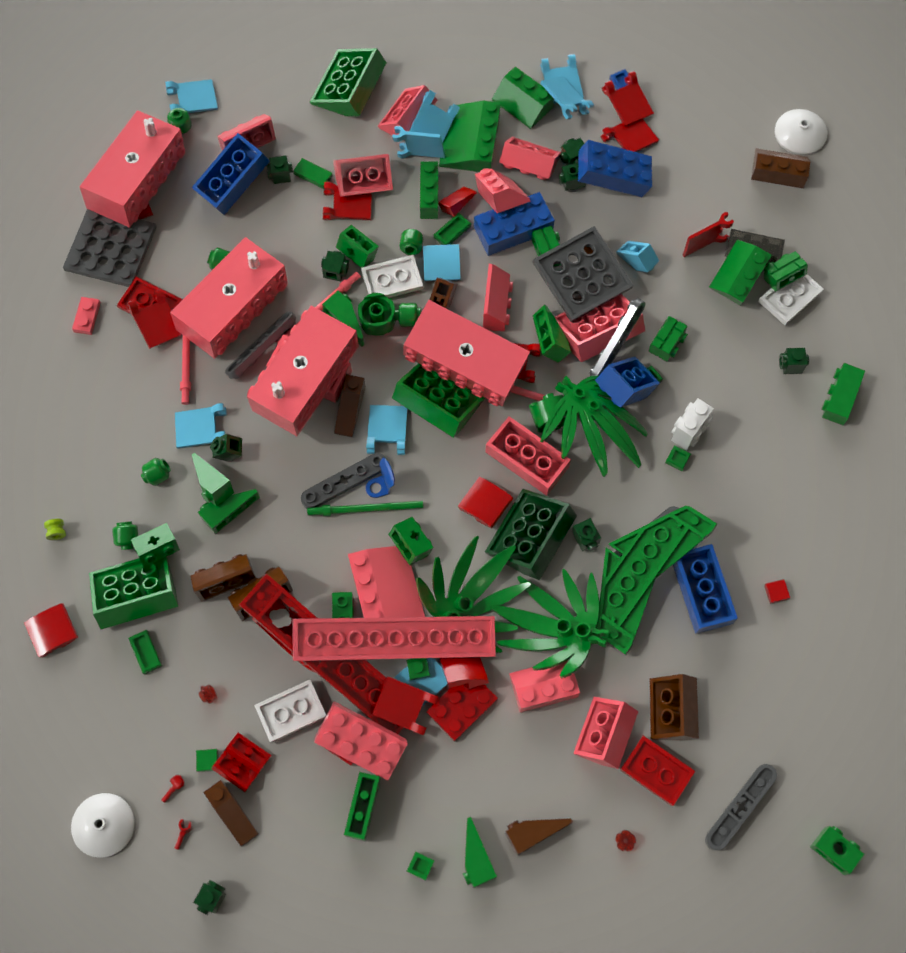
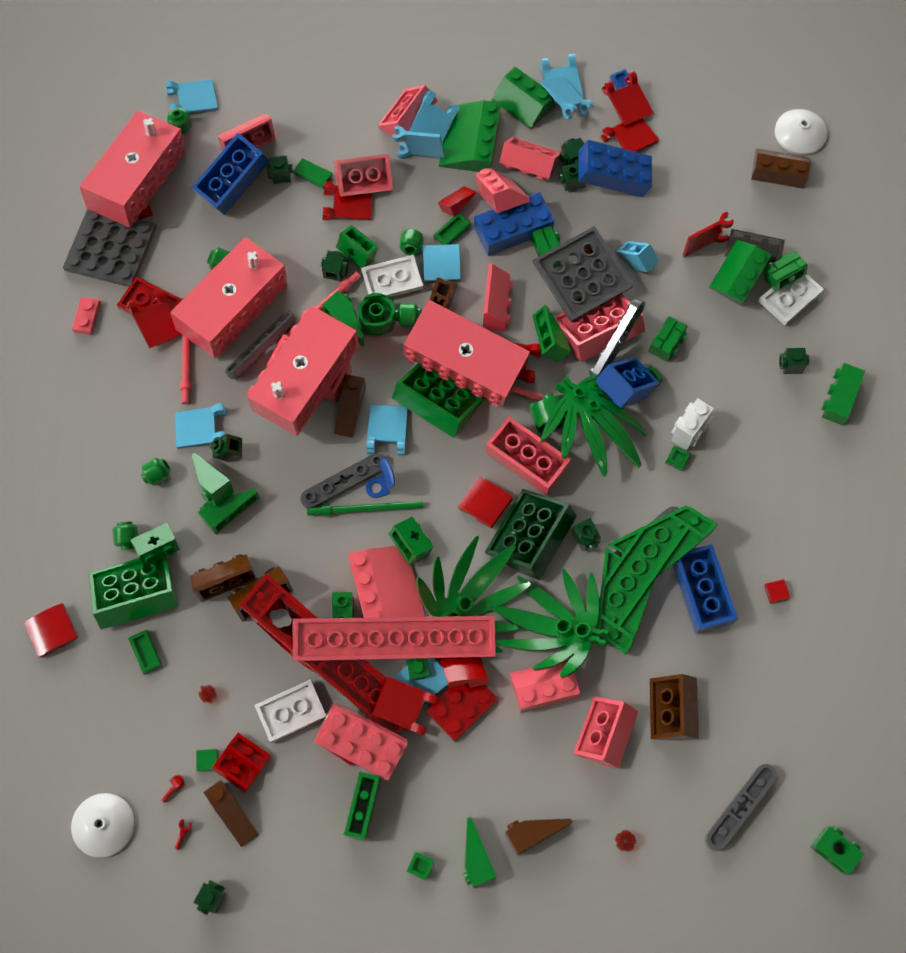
(54, 529): lime wheel -> none
(349, 81): green slope -> none
(428, 189): green brick -> none
(657, 770): red plate -> none

